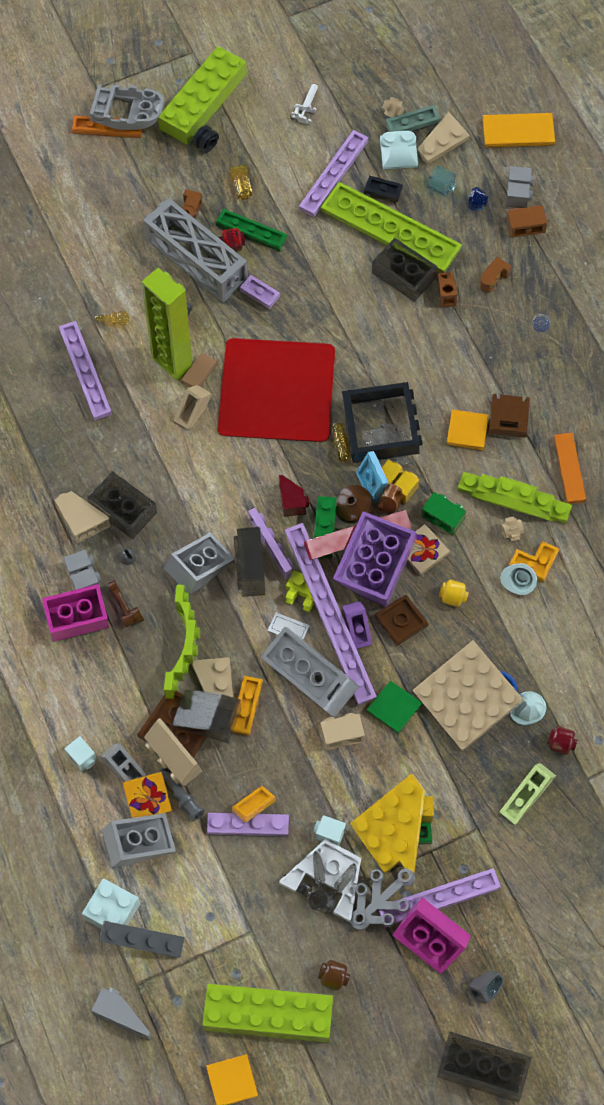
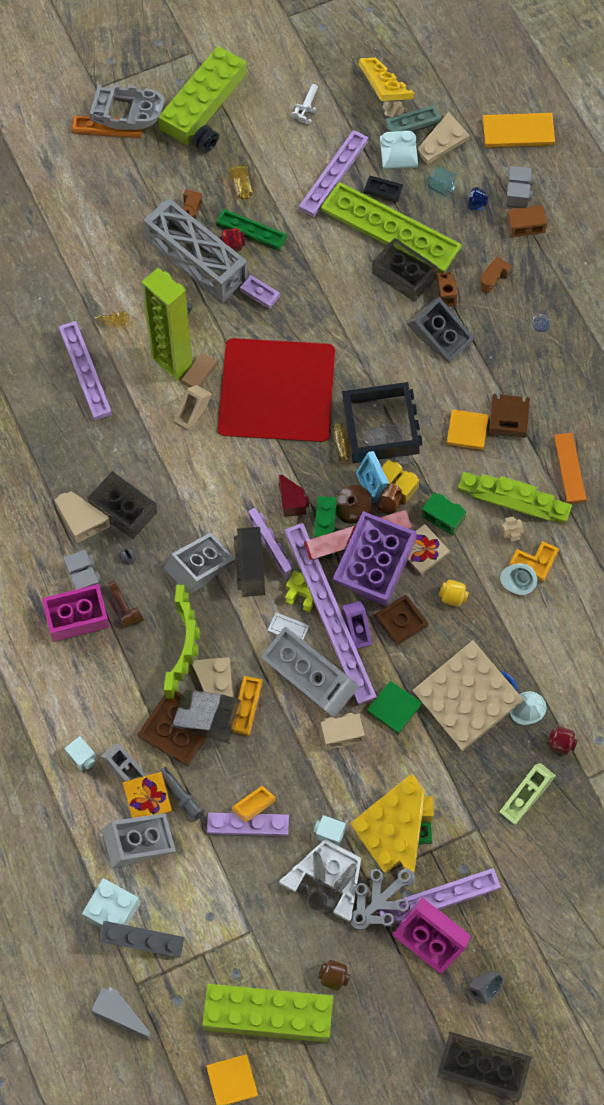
(171, 753): tan slope -> none
(384, 82): none -> yellow wing
(441, 329): none -> dark grey slope

